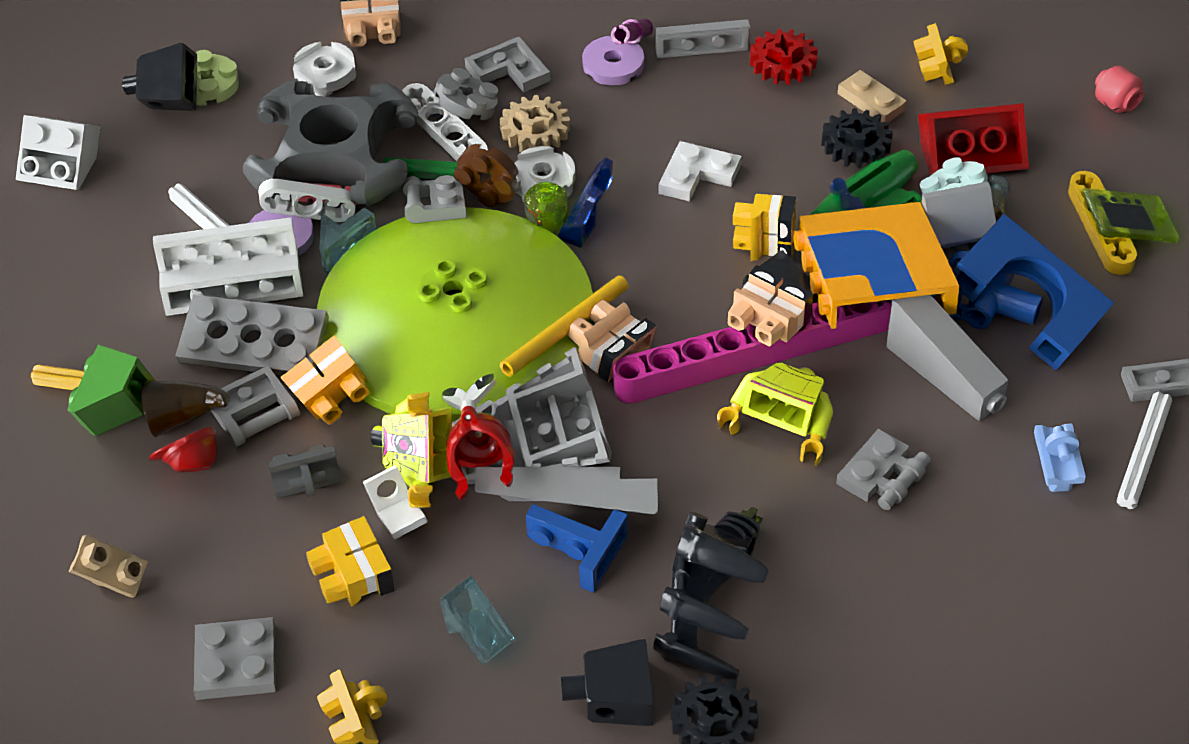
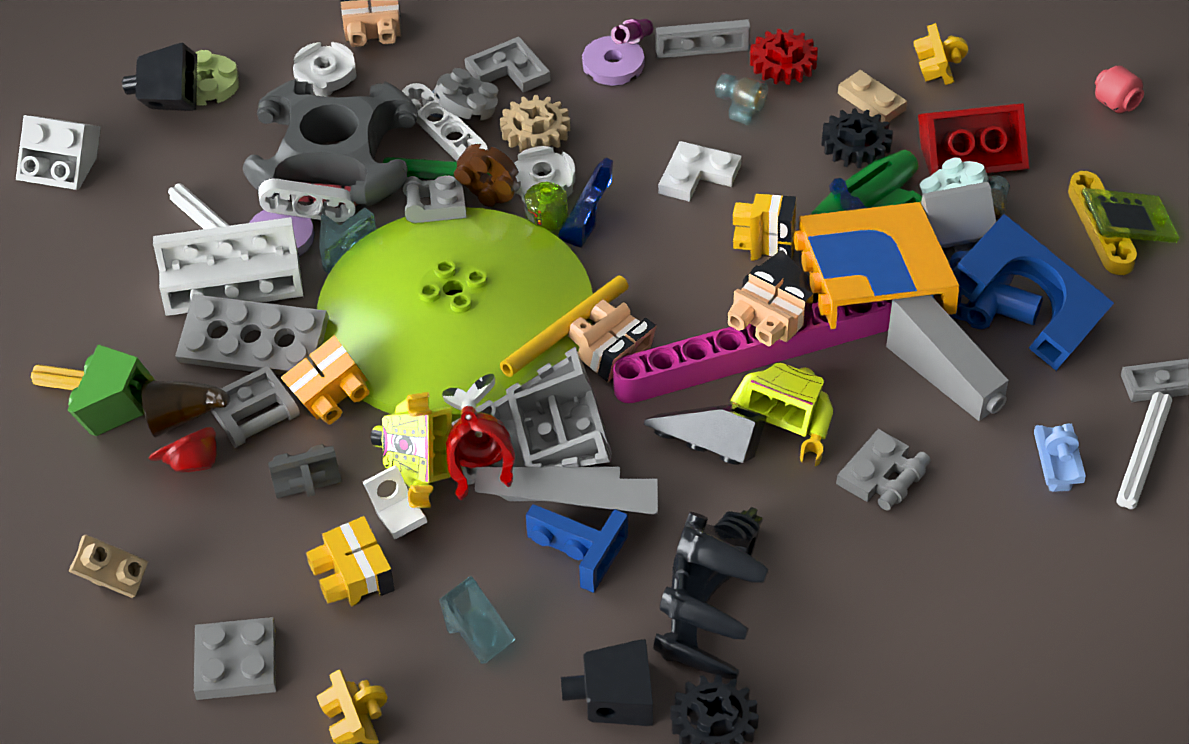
(721, 429): none -> slope
(747, 96): none -> clear light blue piece

